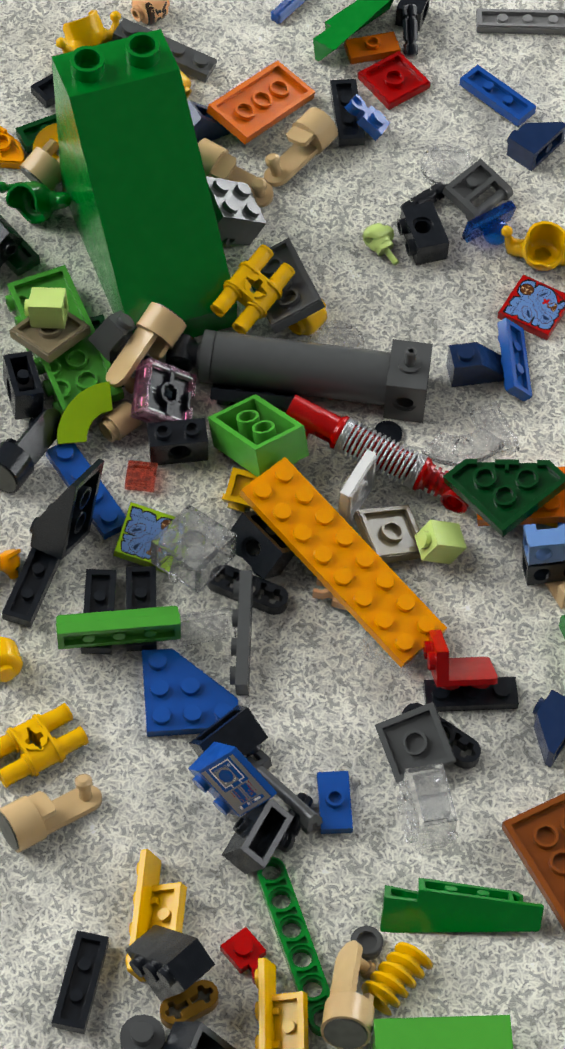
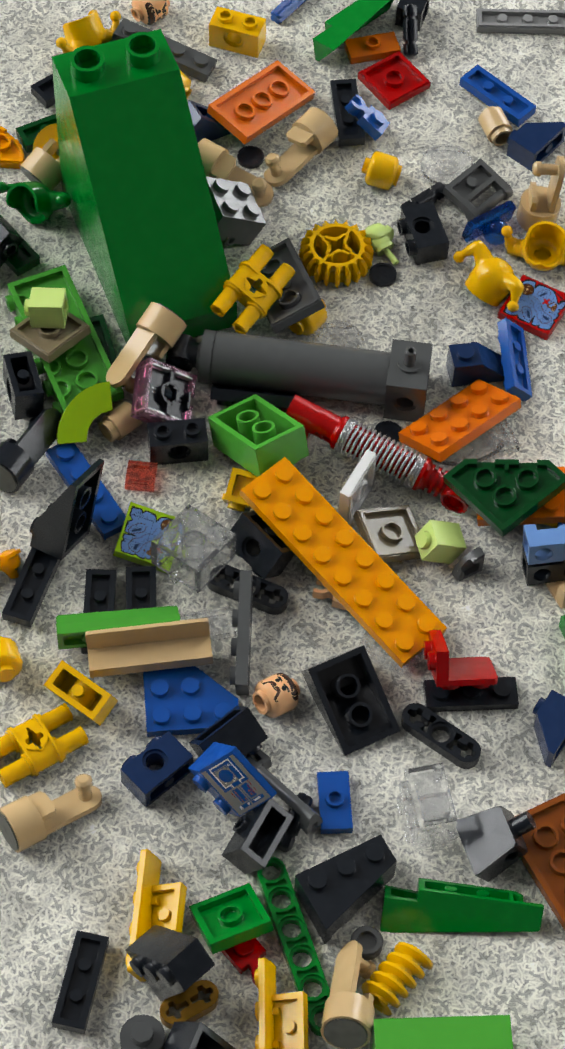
(81, 692): none -> yellow brick
(113, 335): dark grey window -> none
(149, 647): none -> tan panel
(150, 784): none -> dark blue brick
(231, 918): none -> green plate
(237, 32): none -> yellow brick
(250, 157): none -> black piece
(276, 695): none -> light nougat head
(335, 245): none -> yellow gear
(344, 884): none -> black wedge
(351, 700): none -> black slope
(381, 170): none -> yellow head
(382, 274): none -> black piece
(415, 740): dark grey plate -> none
(459, 420): none -> orange plate
(469, 564): none -> dark grey tile
(491, 276): none -> yellow piece
(494, 839): none -> torso
(495, 125): none -> tan brick
(540, 202): none -> tan piece

